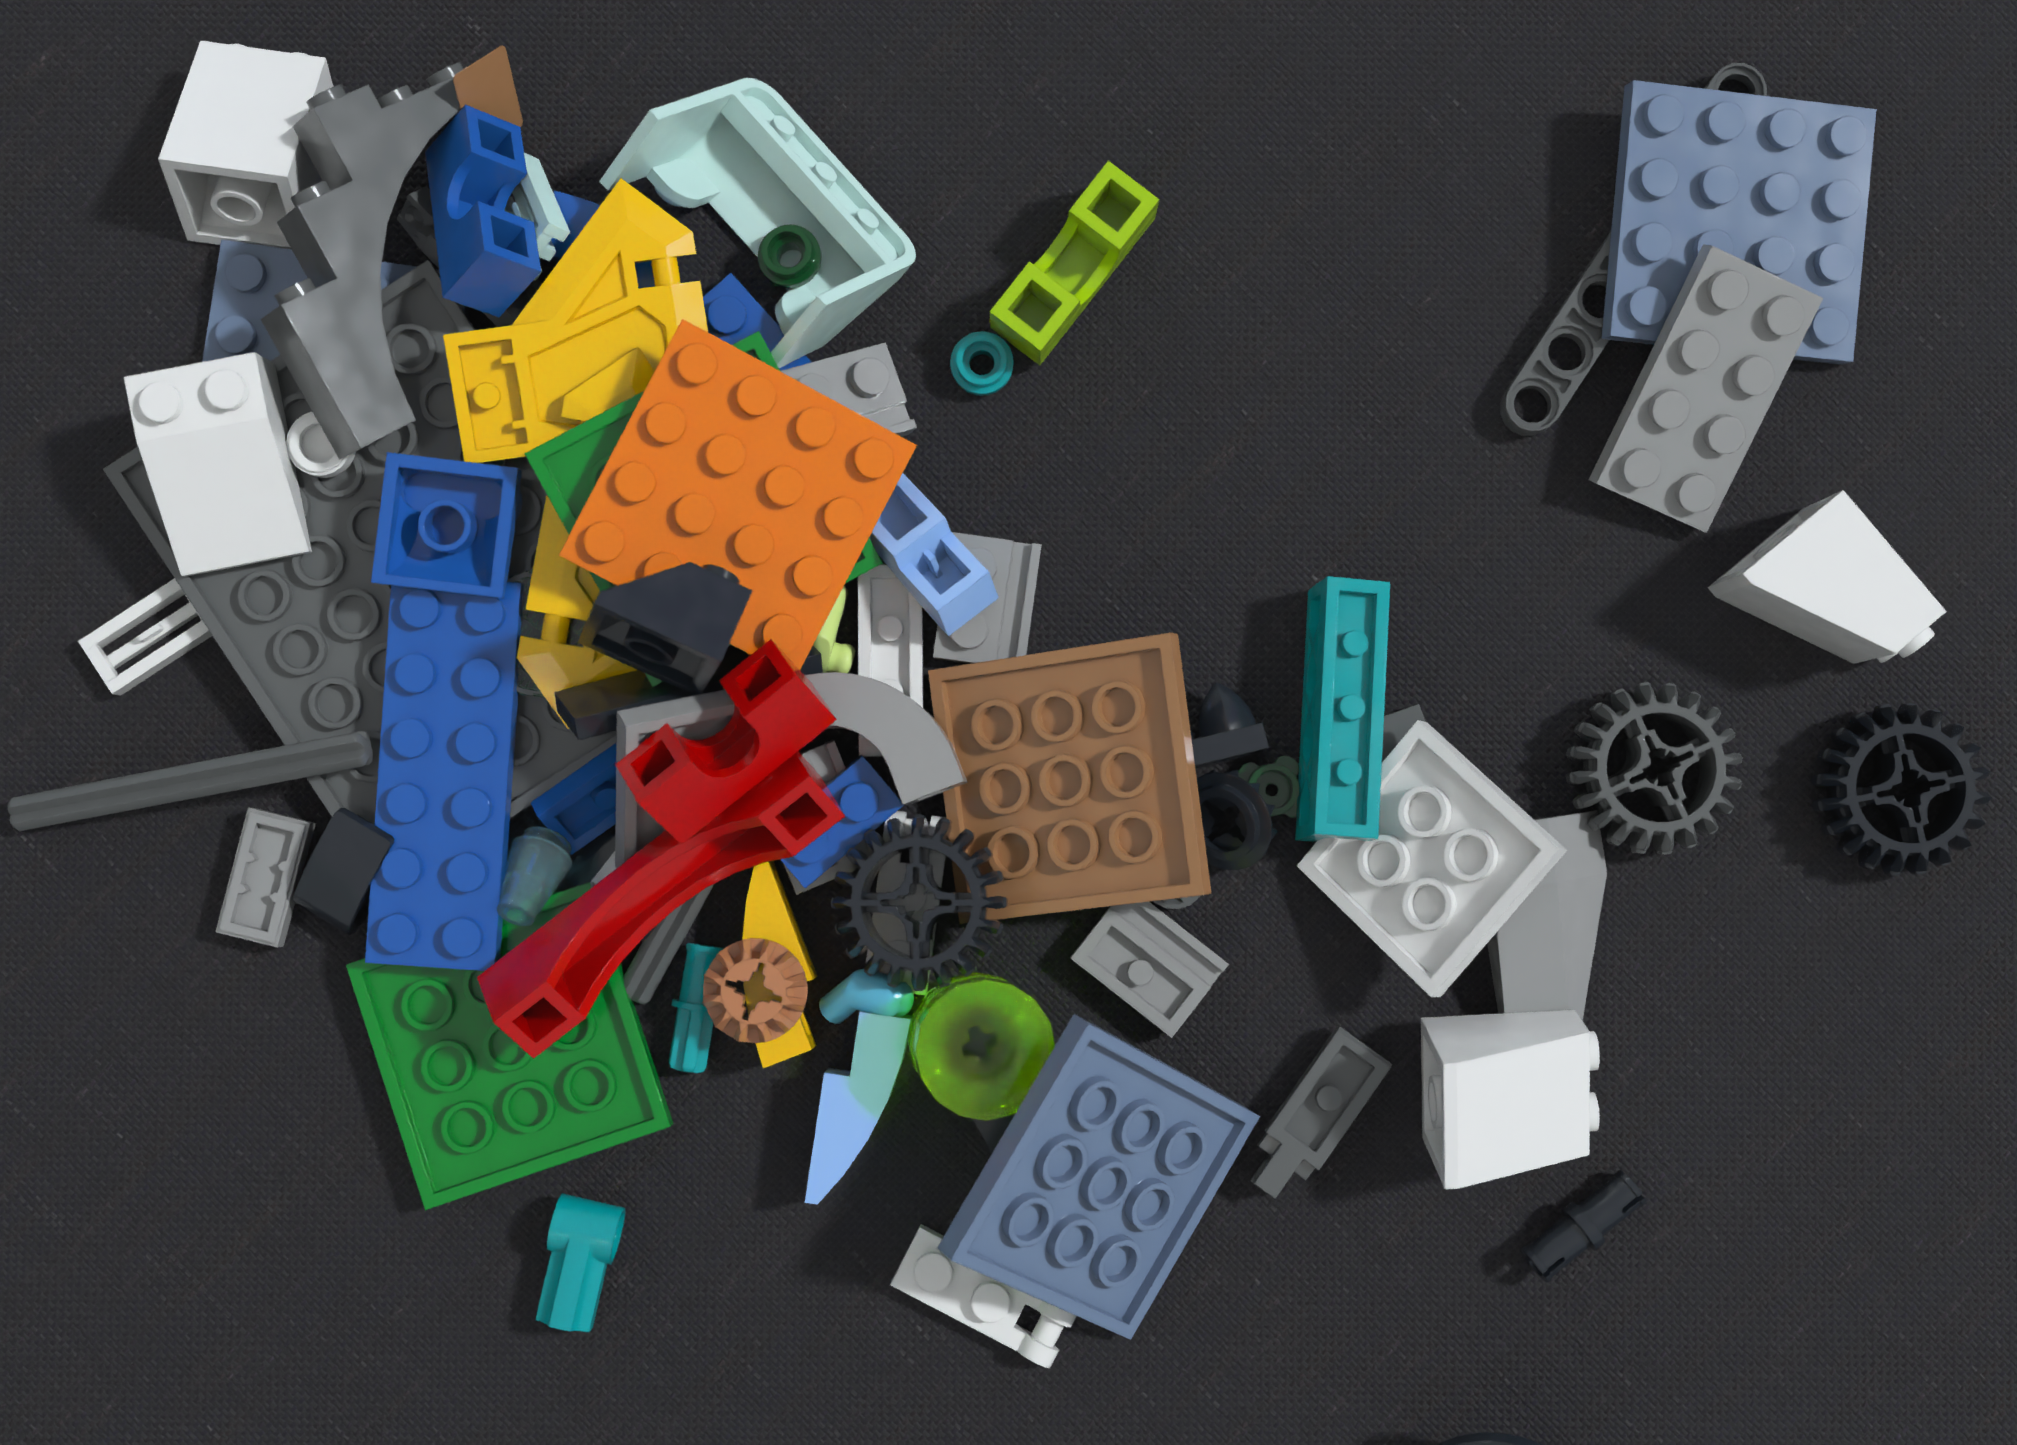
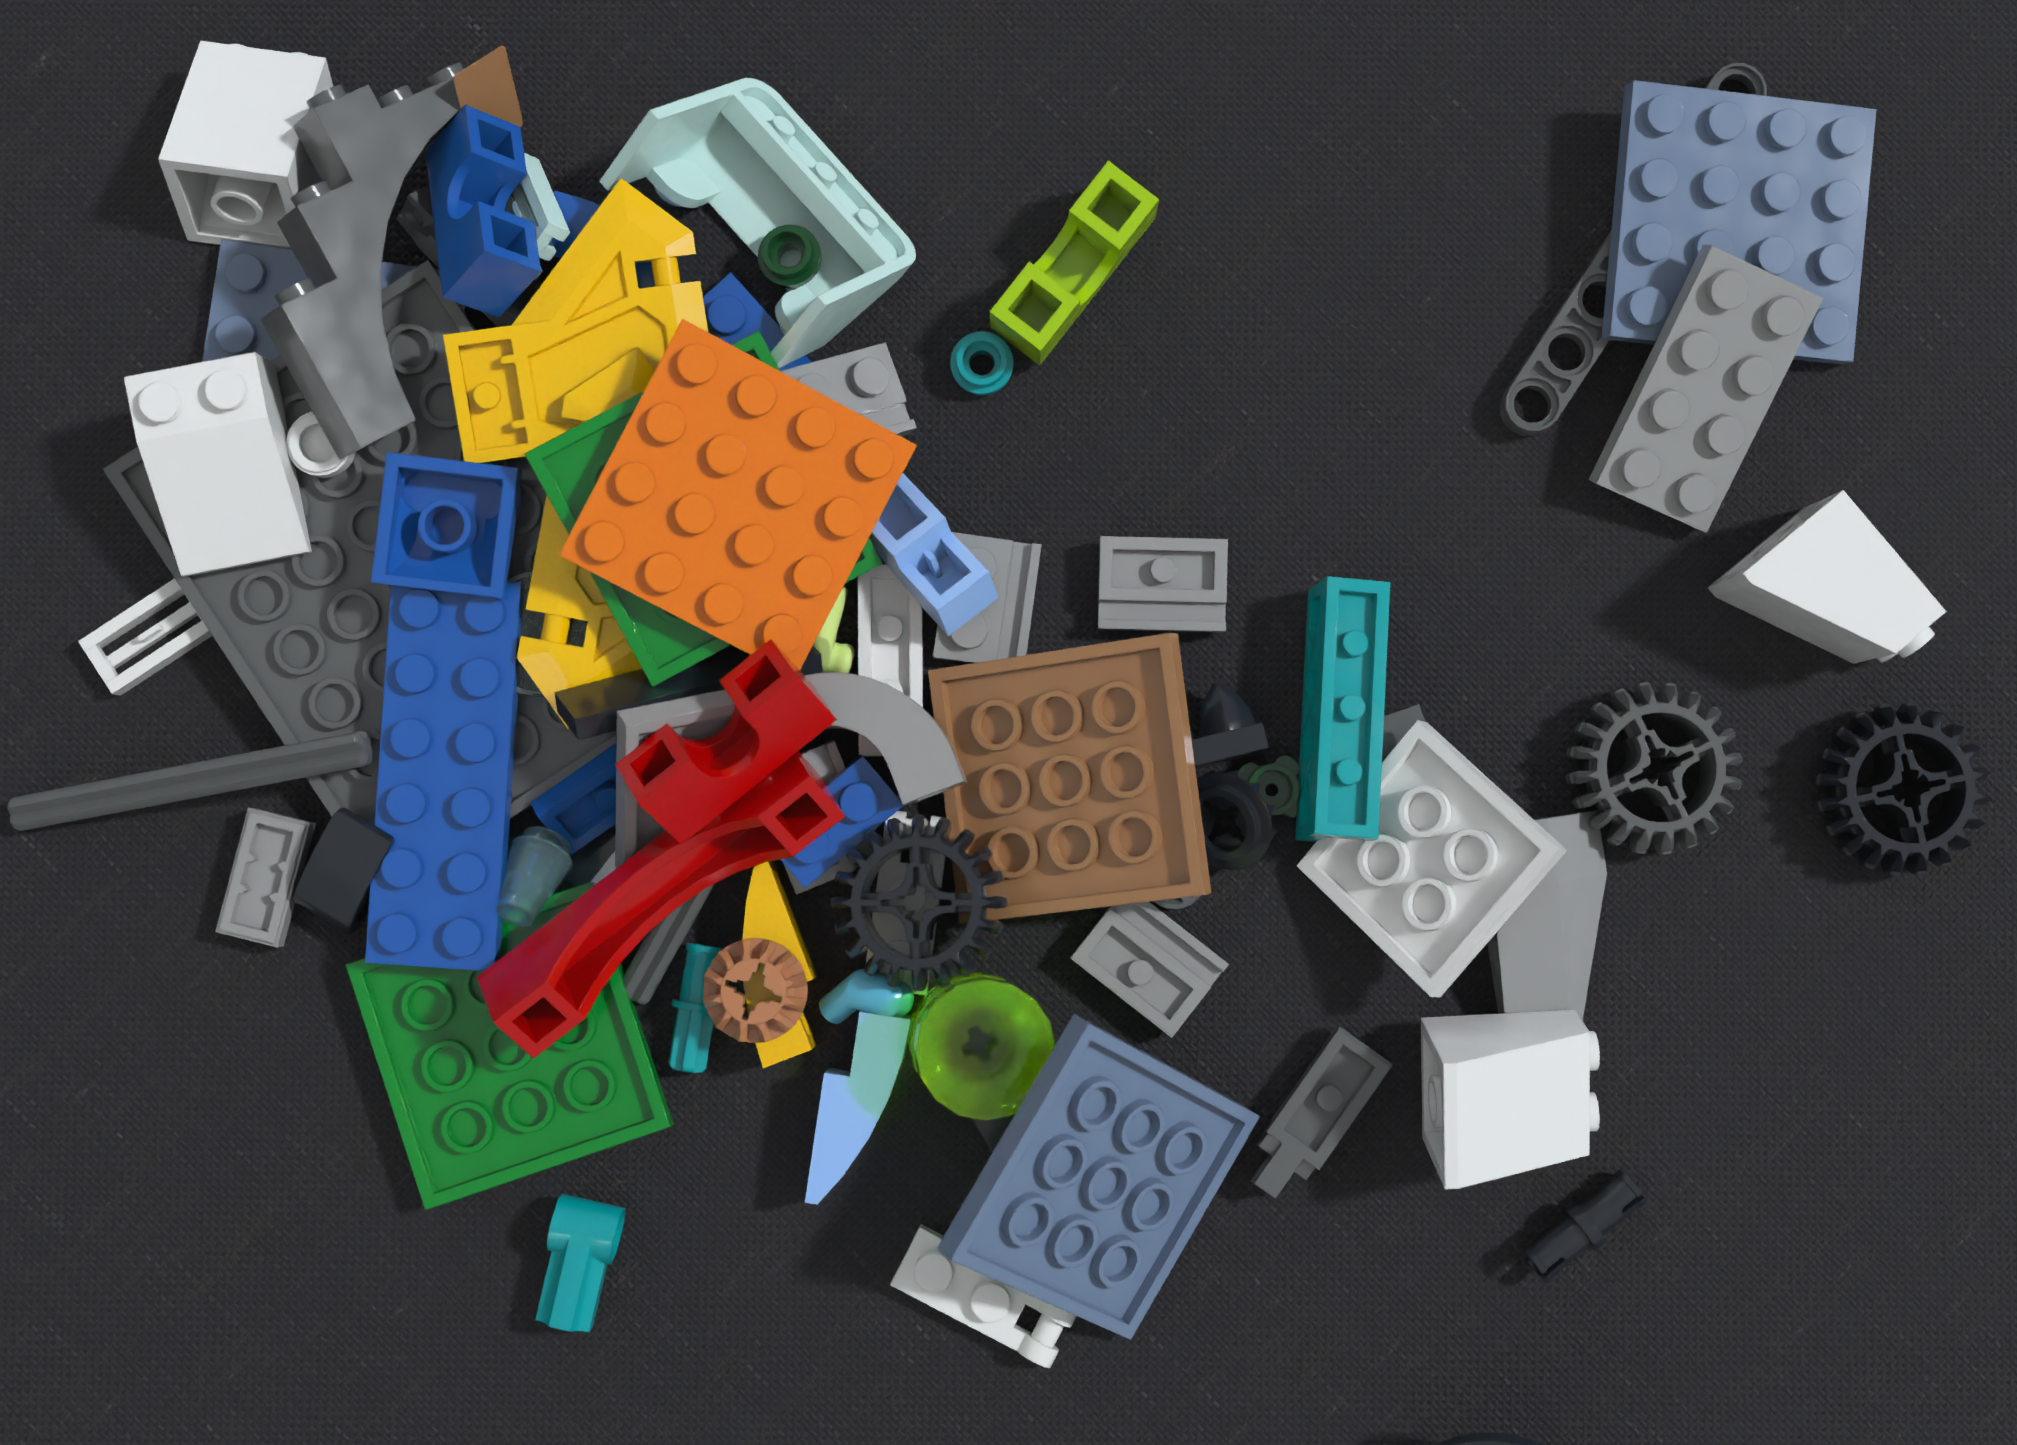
(669, 623): black slope -> none
(1162, 584): none -> light grey plate

